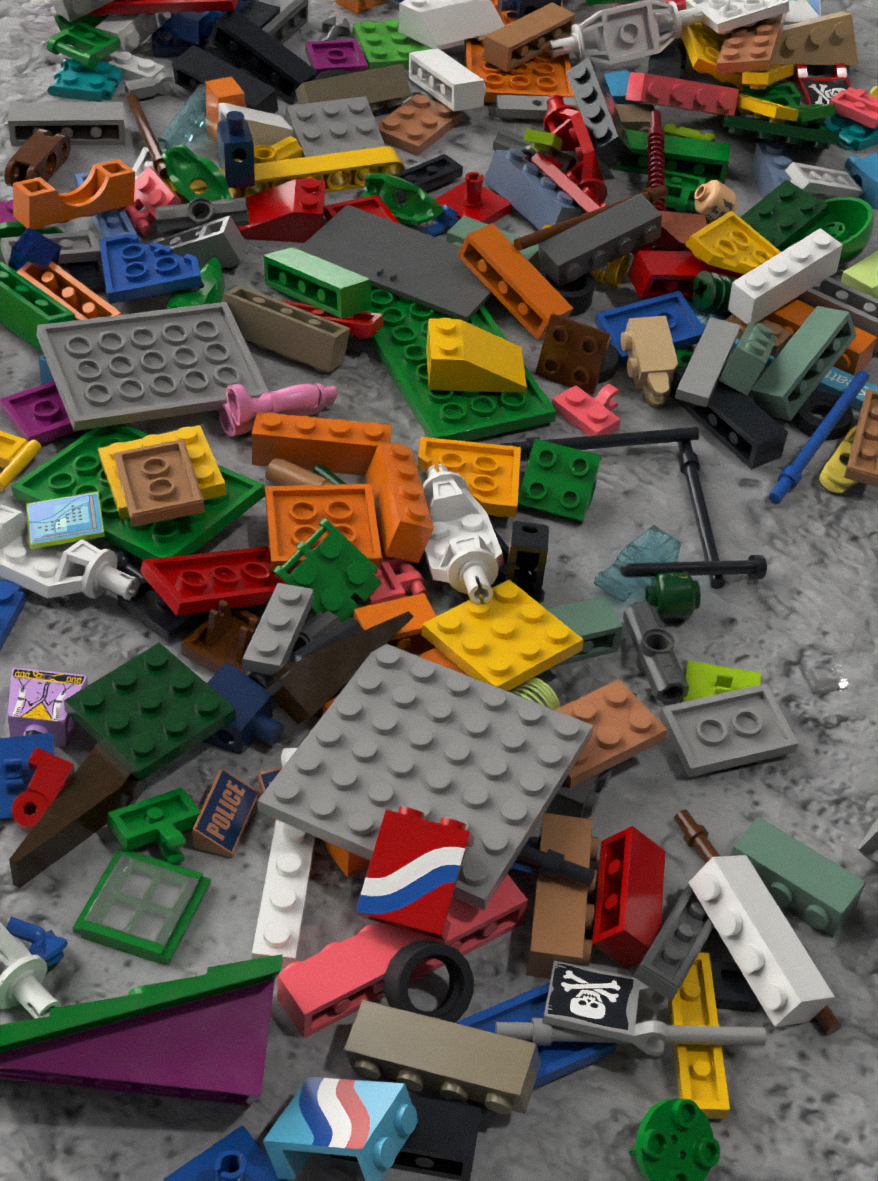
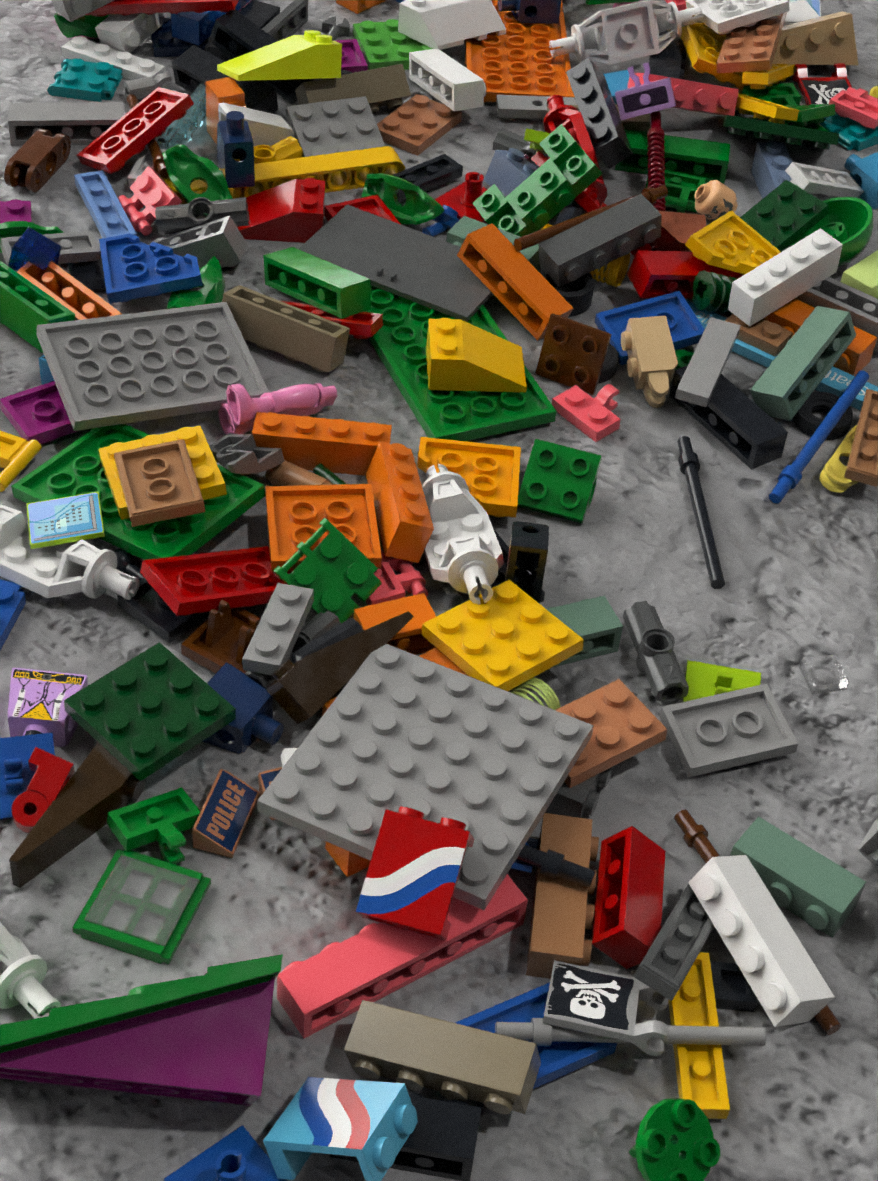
(43, 942): blue plate -> none
(84, 37): green plate -> none
(106, 188): orange arch -> none
(135, 130): none -> red plate
(242, 456): none -> dark grey slope
(284, 894): white plate -> none
(291, 58): none -> neon yellow slope
(460, 979): black tyre -> none
(527, 36): medium nougat brick -> none
(544, 191): none -> green bracket
(615, 440): black bar -> none
(644, 97): none -> lavender brick
(649, 547): clear light blue piece -> none
(670, 129): lime axle -> none
(673, 595): dark green head -> none
(748, 358): sand green brick -> none
(755, 568): black bar -> none

